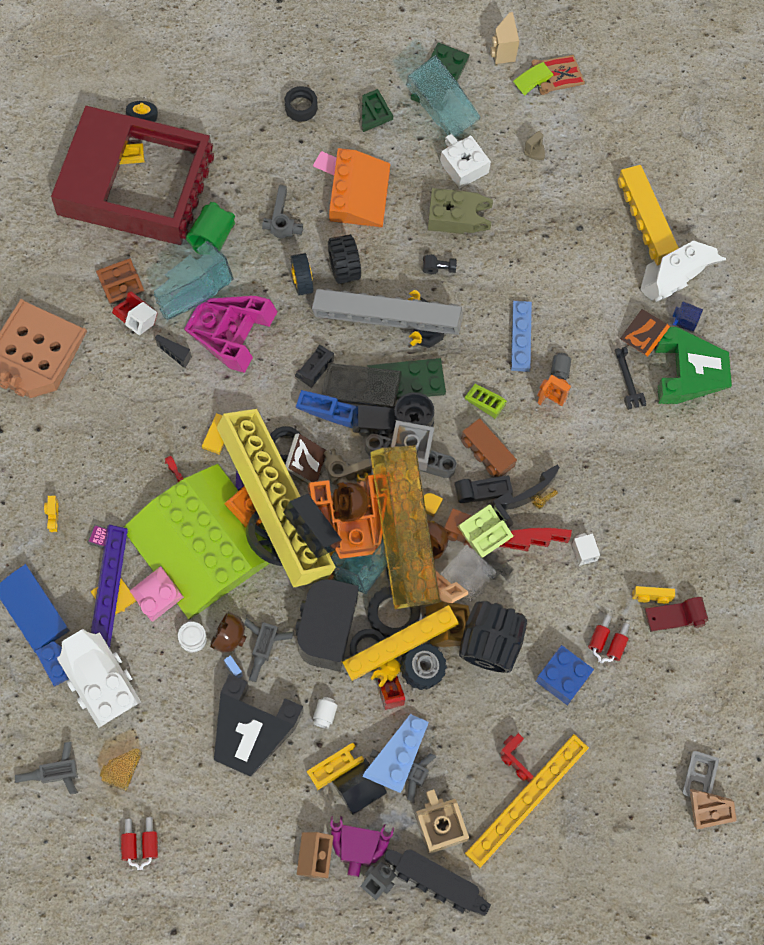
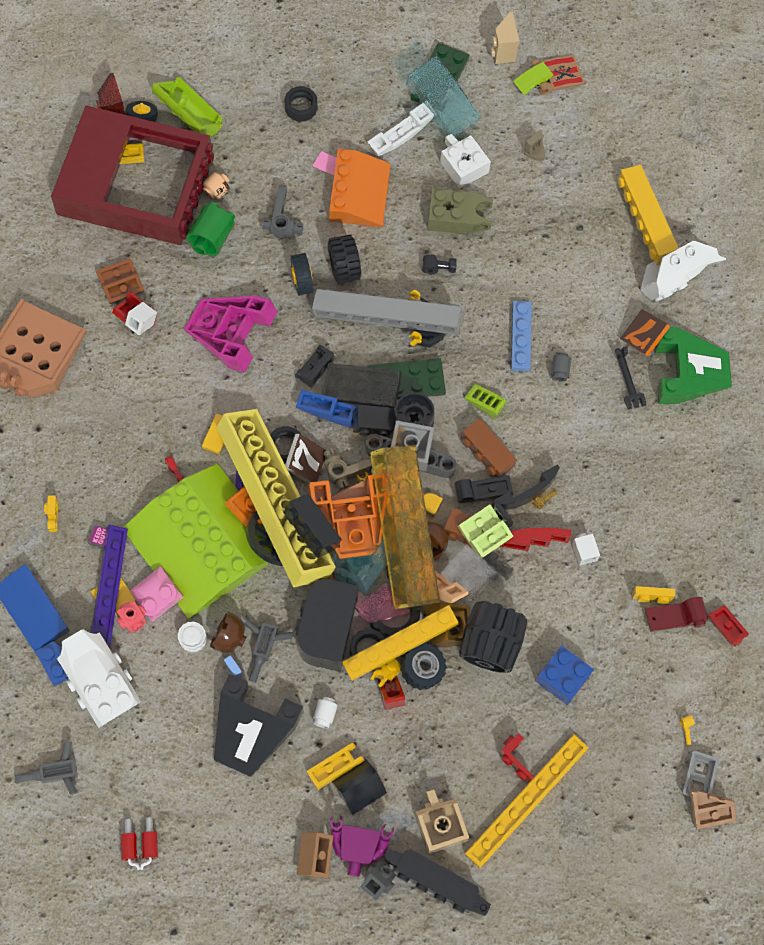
(110, 96): none -> clear red slope
(121, 769): clear yellow slope -> none
(132, 623): none -> coral brick
(176, 351): black slope -> none
(188, 106): none -> lime container
(194, 285): clear light blue piece -> none
(216, 185): none -> light nougat head
(350, 501): reddish brown cylinder -> none
(374, 110): dark green wing -> none
(379, 606): none -> clear pink wing
(396, 758): light blue wing -> none
(401, 132): none -> white slope
(417, 774): dark grey piece -> none
(554, 389): orange bracket -> none
(600, 637): red piece -> none
(685, 723): none -> yellow hand
(687, 316): clear blue brick -> none
(728, 625): none -> red plate

